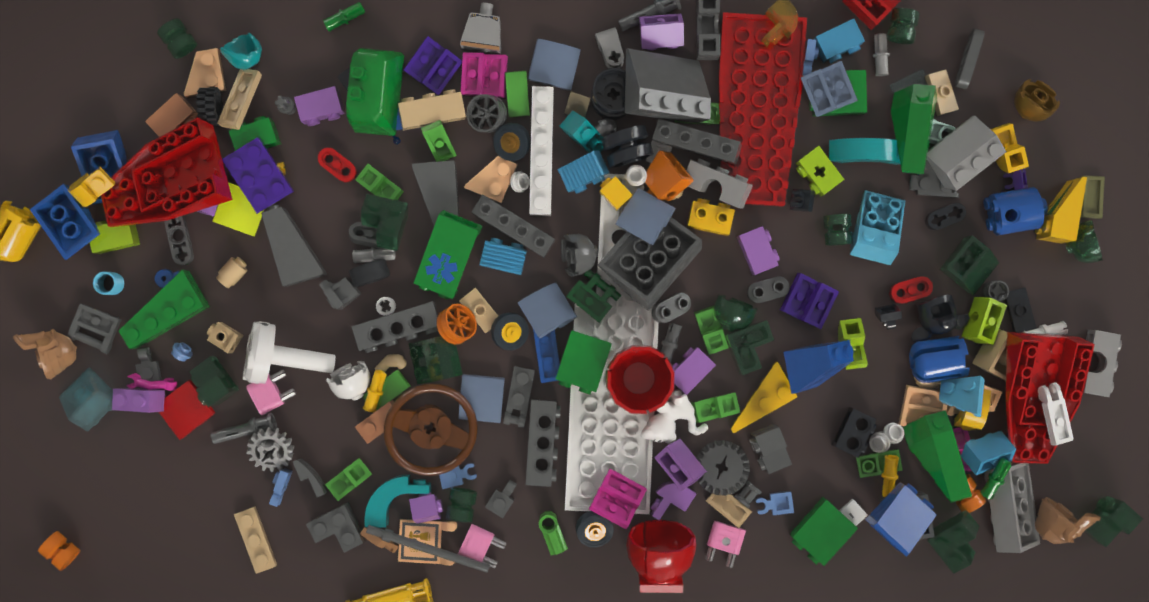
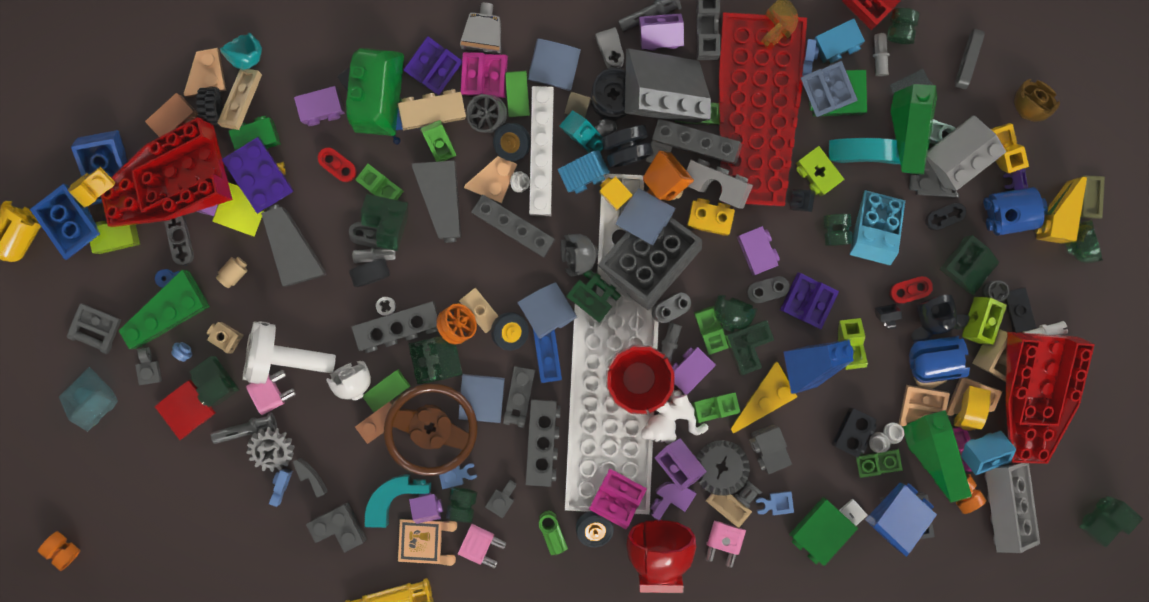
(53, 350): medium nougat head -> none
(98, 283): medium azure piece -> none
(138, 400): medium lavender brick -> none
(167, 383): dark pink arm -> none
(178, 40): clear green wheel -> none
(255, 540): tan plate -> none
(285, 105): dark grey axle -> none
(341, 293): dark grey brick -> none
(344, 16): green axle -> none
(348, 479): bright green slope -> none
(375, 391): yellow axle -> none
(387, 535): dark grey bar -> none
(391, 360): tan arm -> none
(392, 547): medium nougat tile -> none
(447, 254): green panel -> none
(503, 257): dark azure brick -> none
(583, 362): green brick -> none
(636, 175): white plate -> none
(889, 474): yellow axle -> none
(946, 99): tan plate -> none
(952, 541): clear green brick -> none
(964, 394): medium azure wing -> none
(996, 478): green axle -> none
(1055, 414): white hinge -> none
(1058, 523): medium nougat head -> none
(1106, 348): light grey arch -> none

